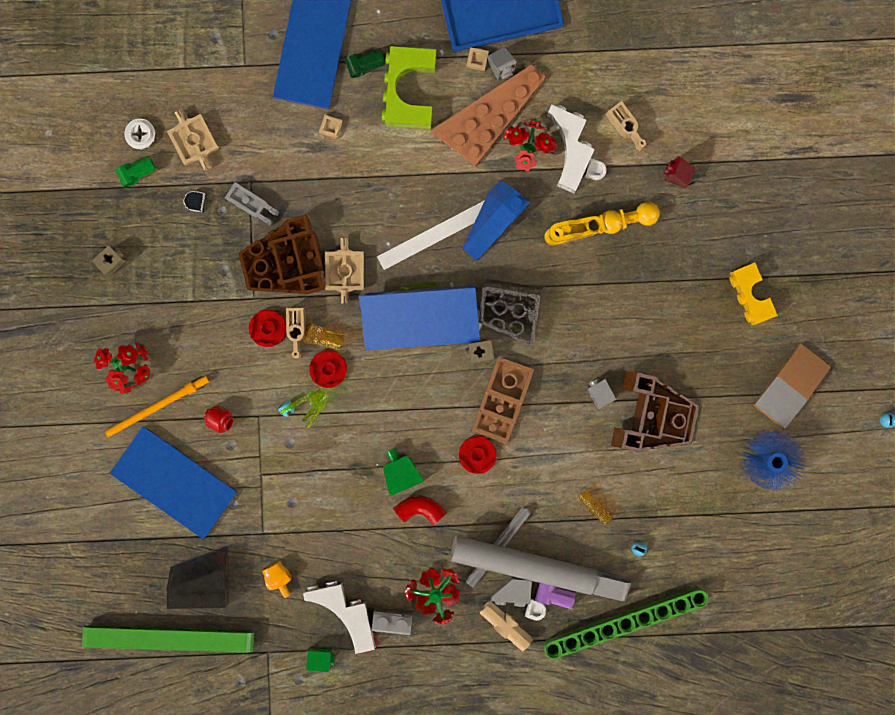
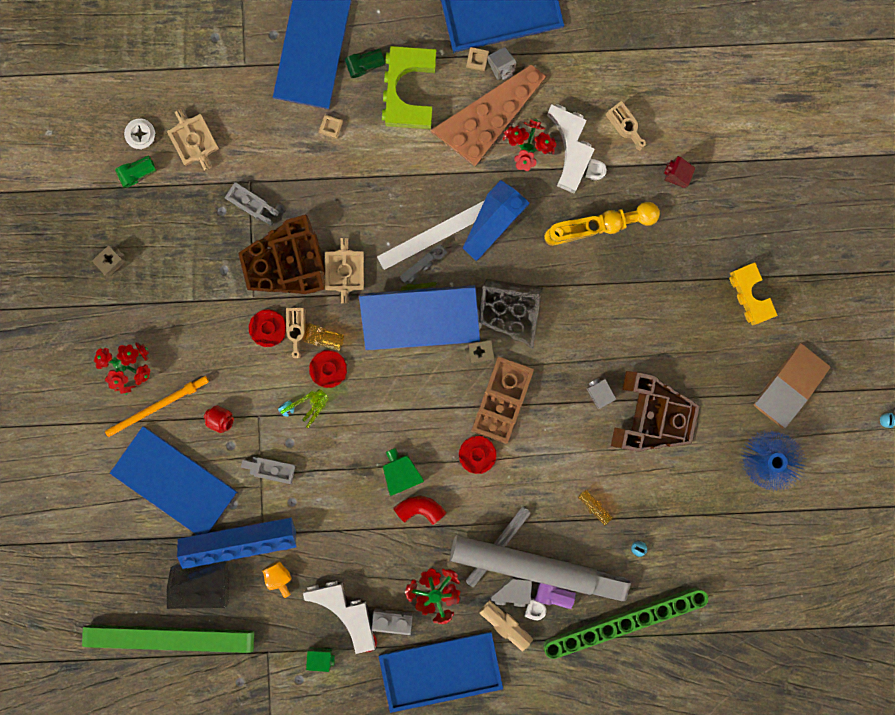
(194, 201): black tile -> none
(236, 543): none -> blue brick
(270, 469): none -> light grey hinge
(424, 263): none -> dark grey hinge
(440, 671): none -> blue tile

